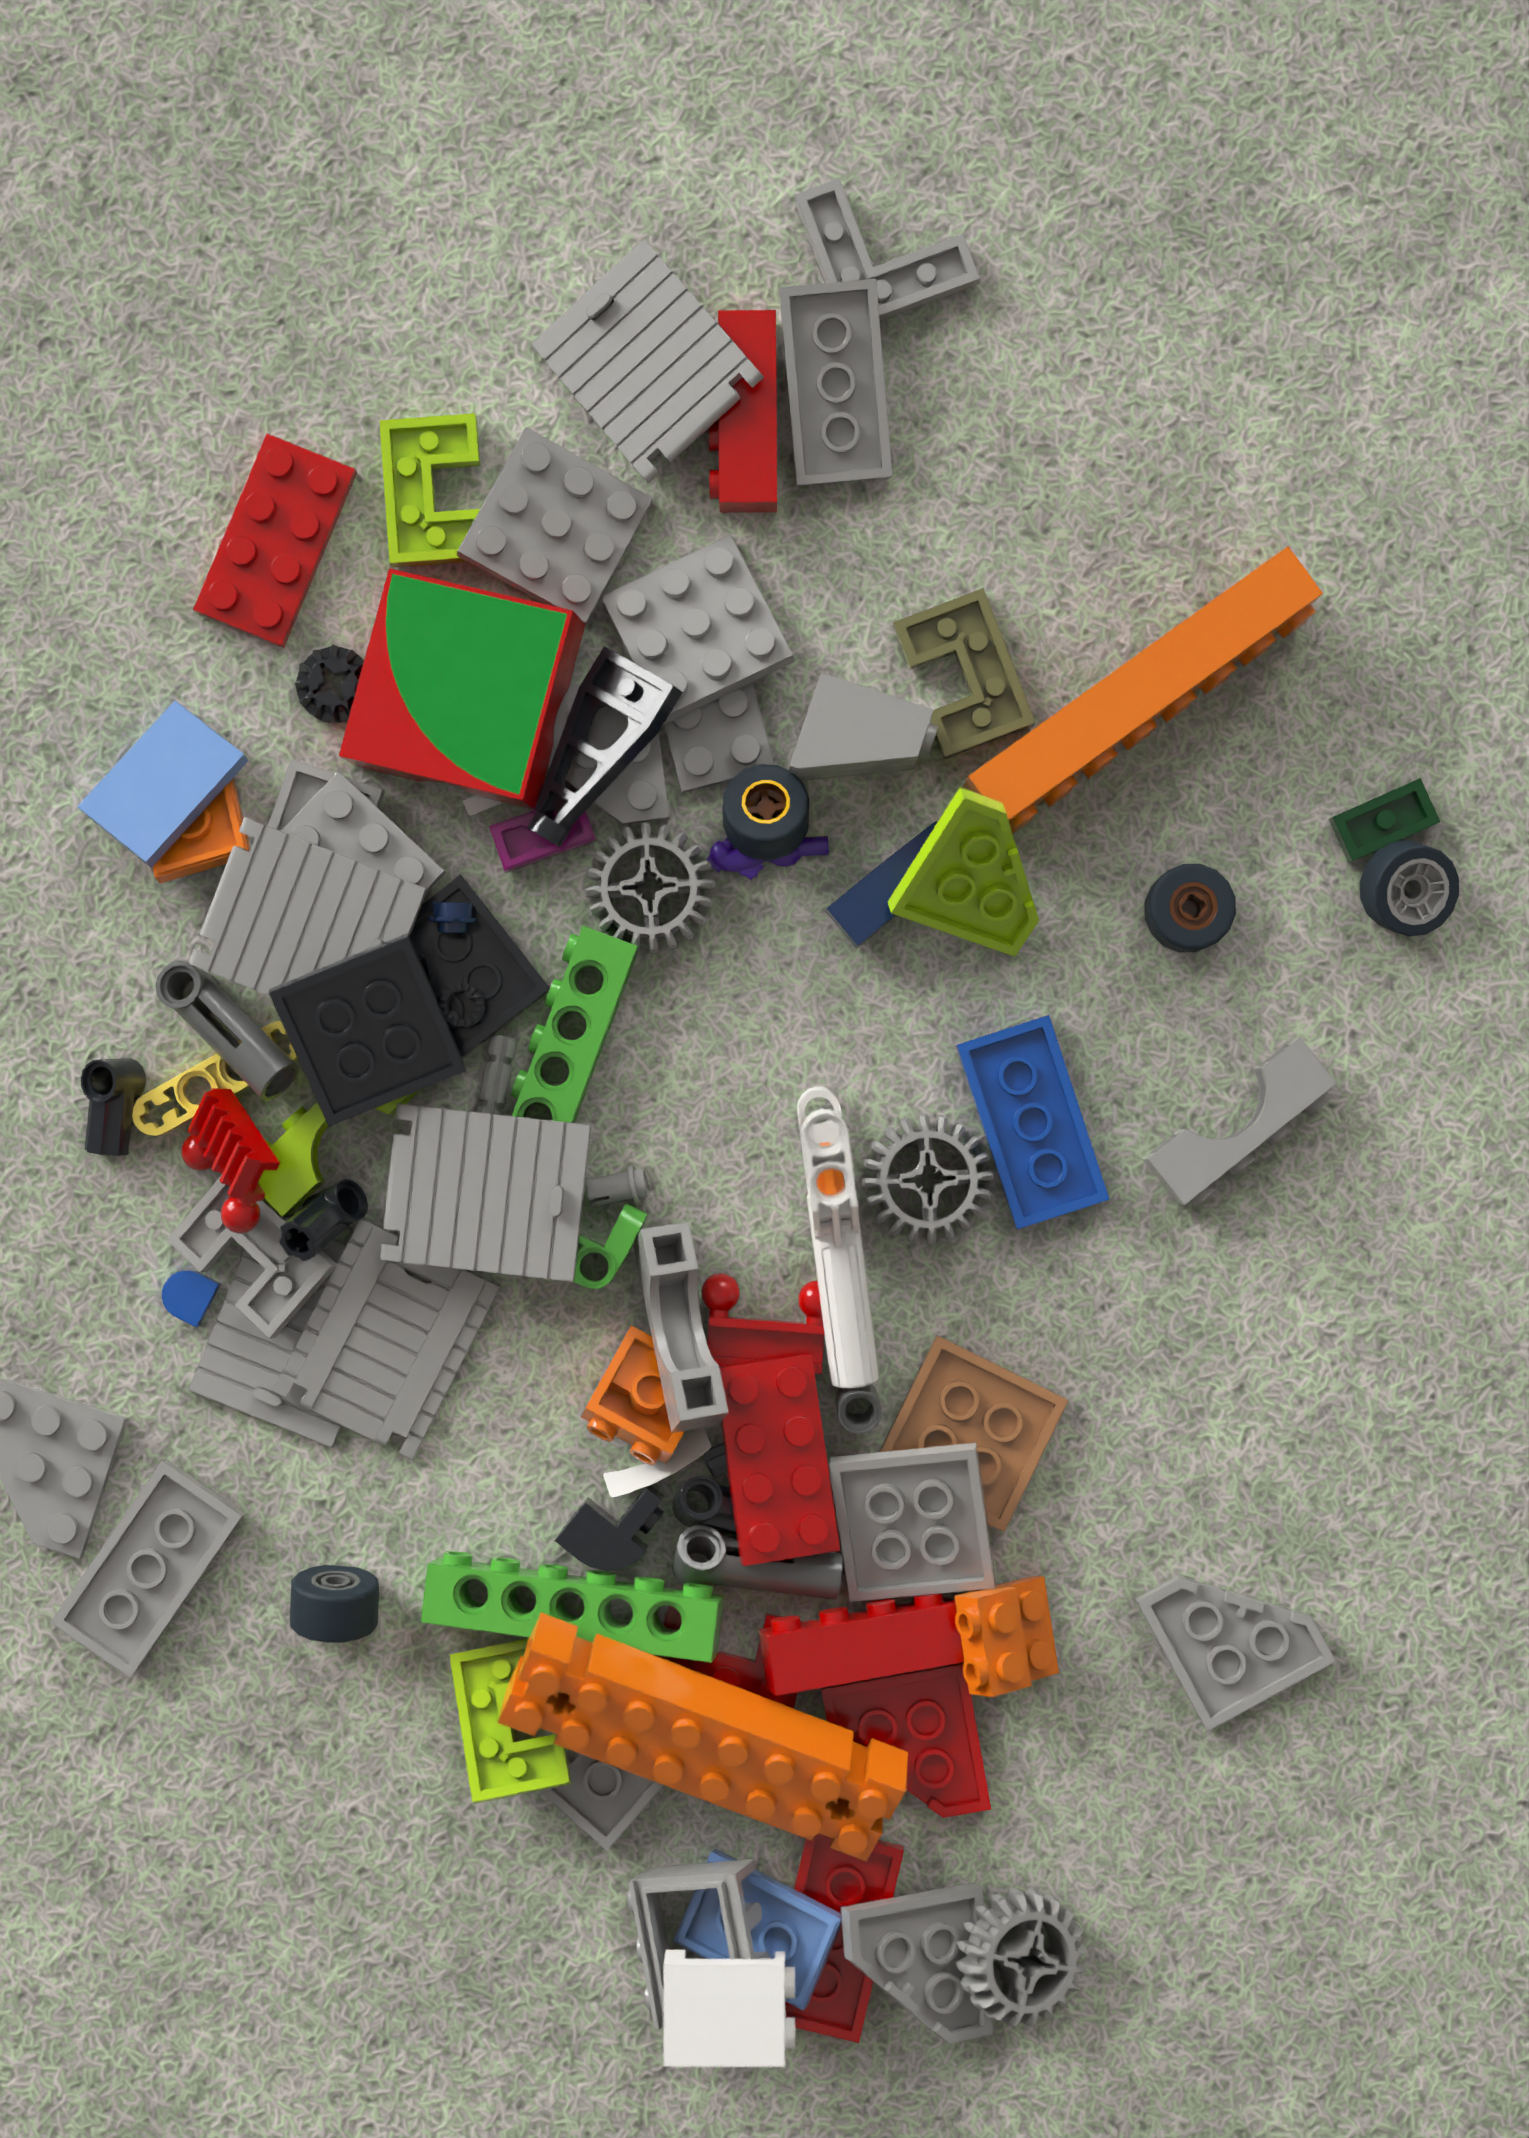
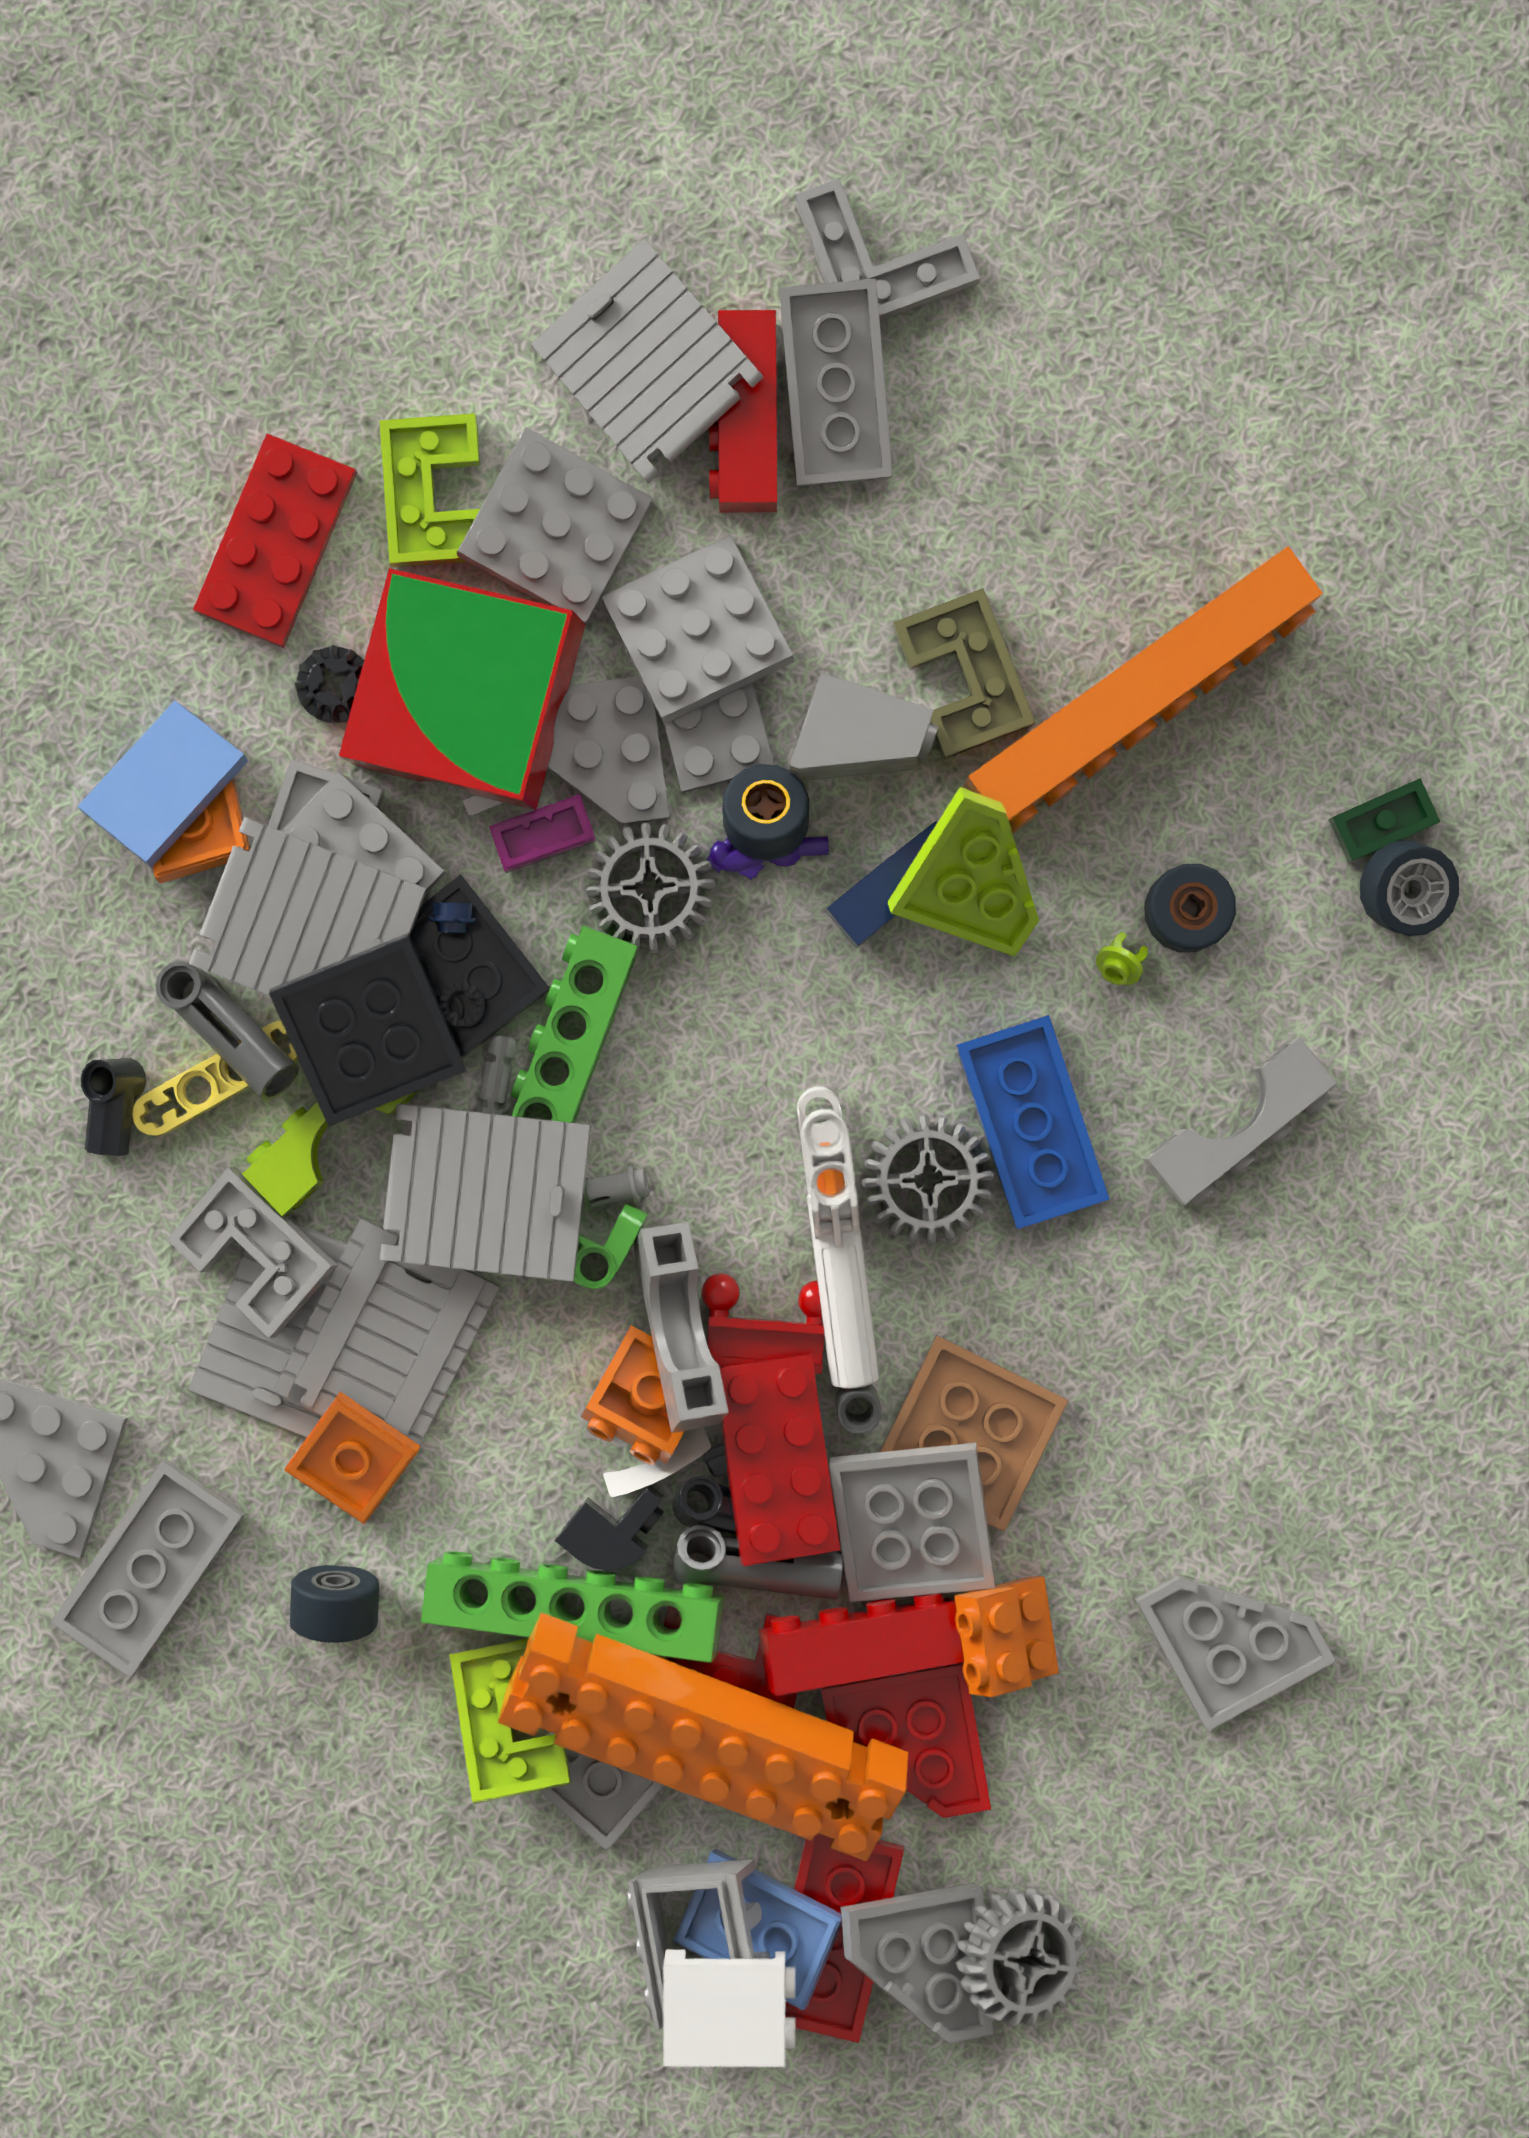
(189, 1295): blue tile -> none
(230, 1145): red gear -> none
(323, 1219): black piece -> none
(352, 1458): none -> orange plate
(630, 691): black plate -> none
(1119, 964): none -> lime plate

